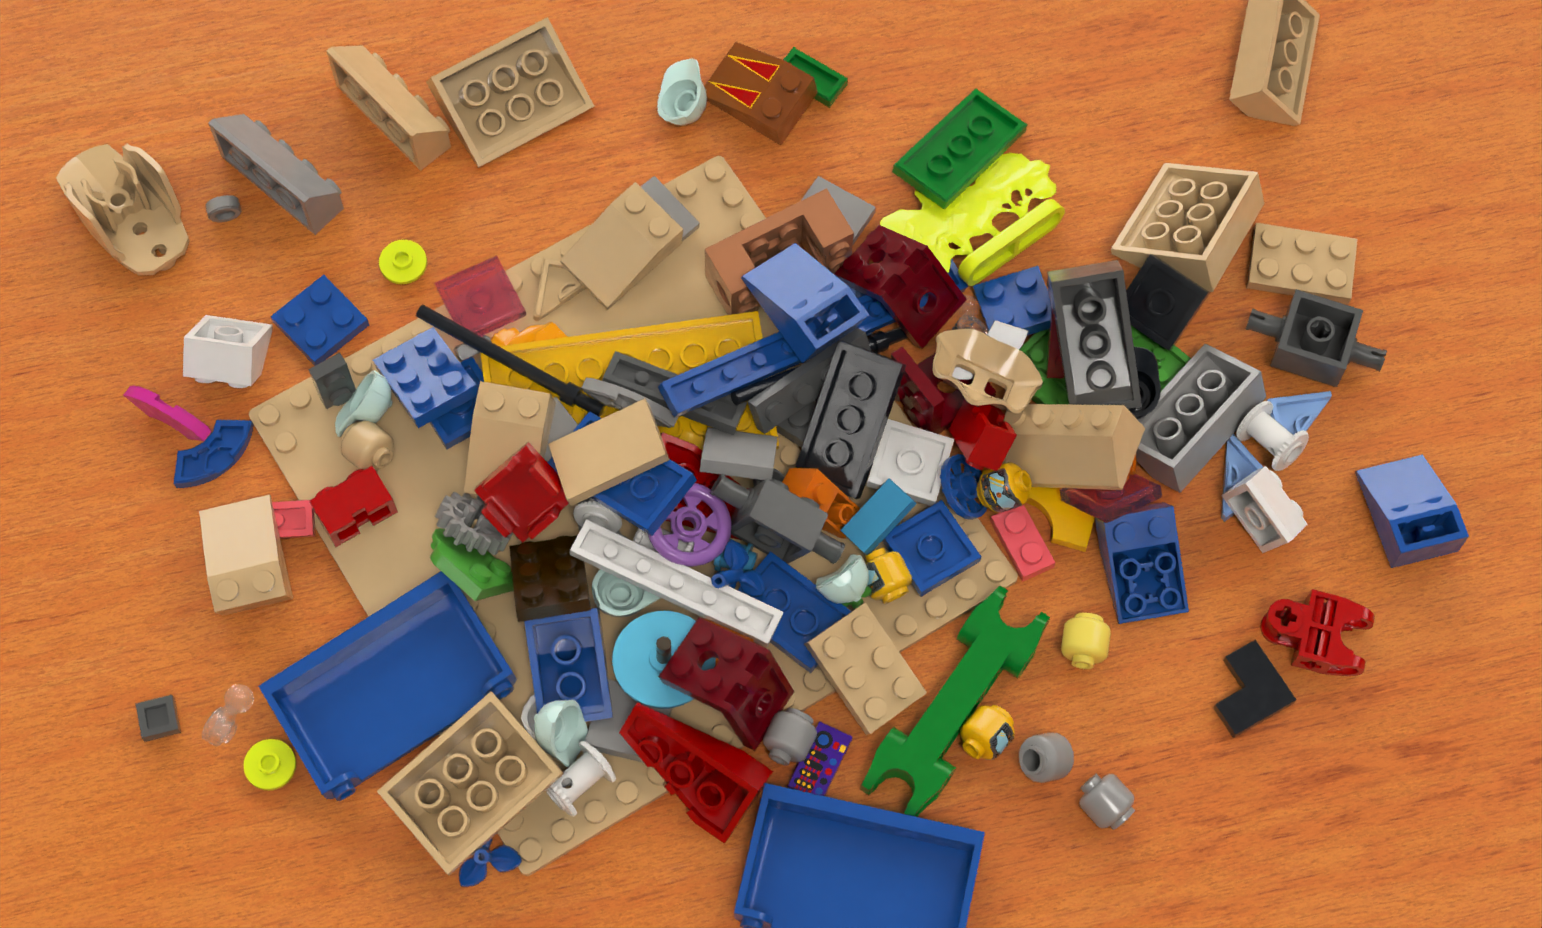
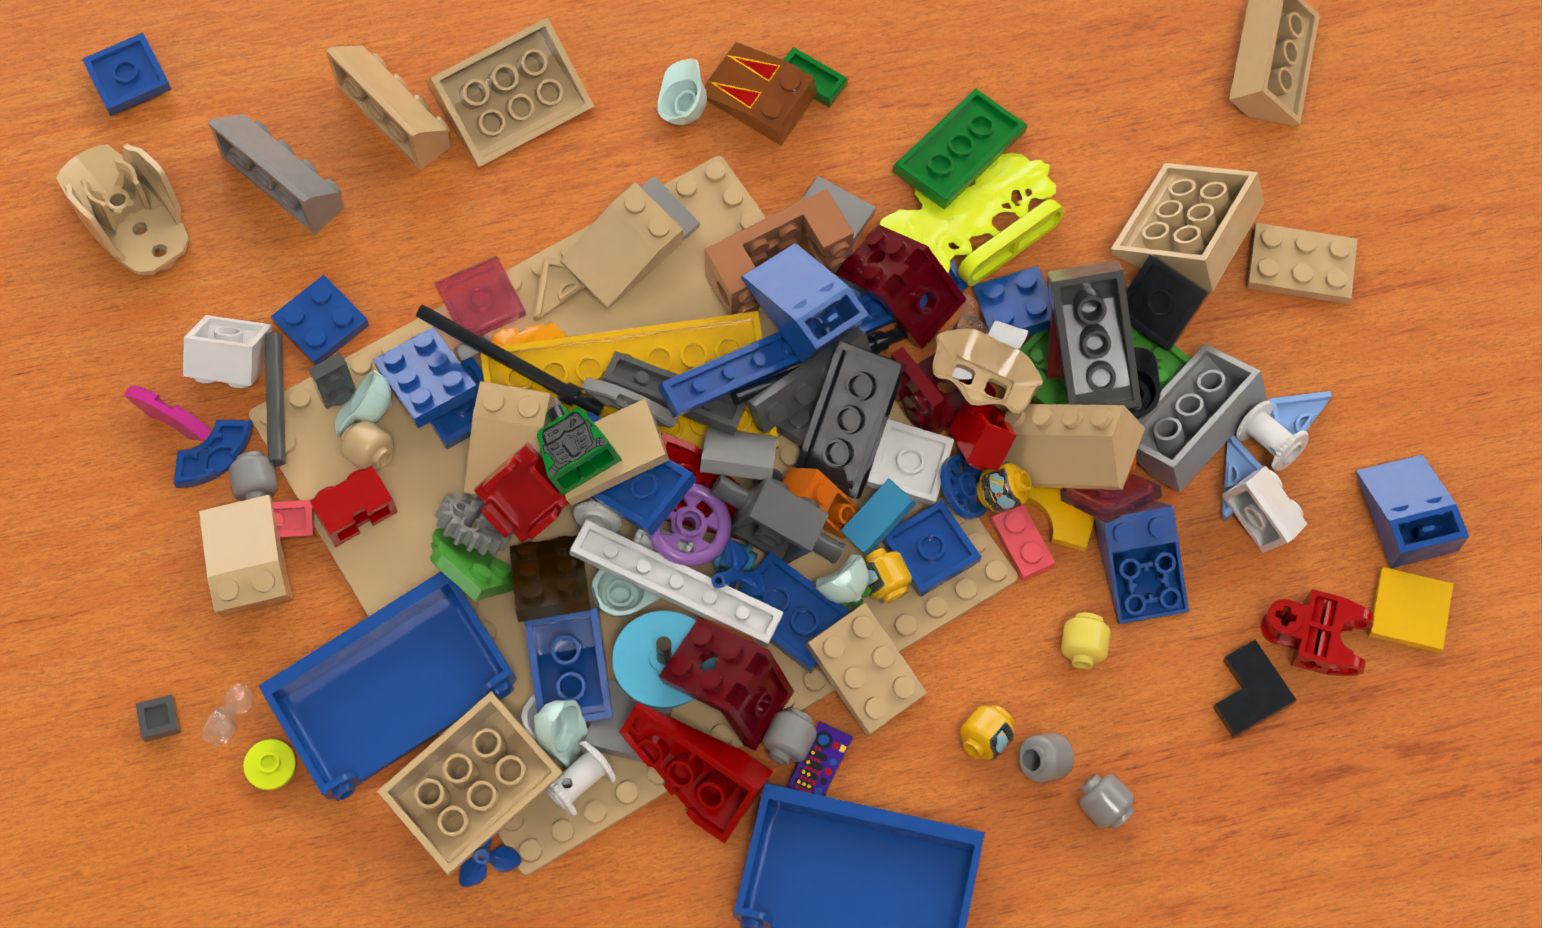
(126, 74): none -> blue plate
(223, 208): light grey tile -> none
(252, 476): none -> light grey head
(275, 399): none -> dark grey piece
(403, 261): neon yellow piece -> none
(574, 448): none -> torso
(920, 755): green piece -> none
(1316, 338): dark grey brick -> none
(1411, 610): none -> yellow tile

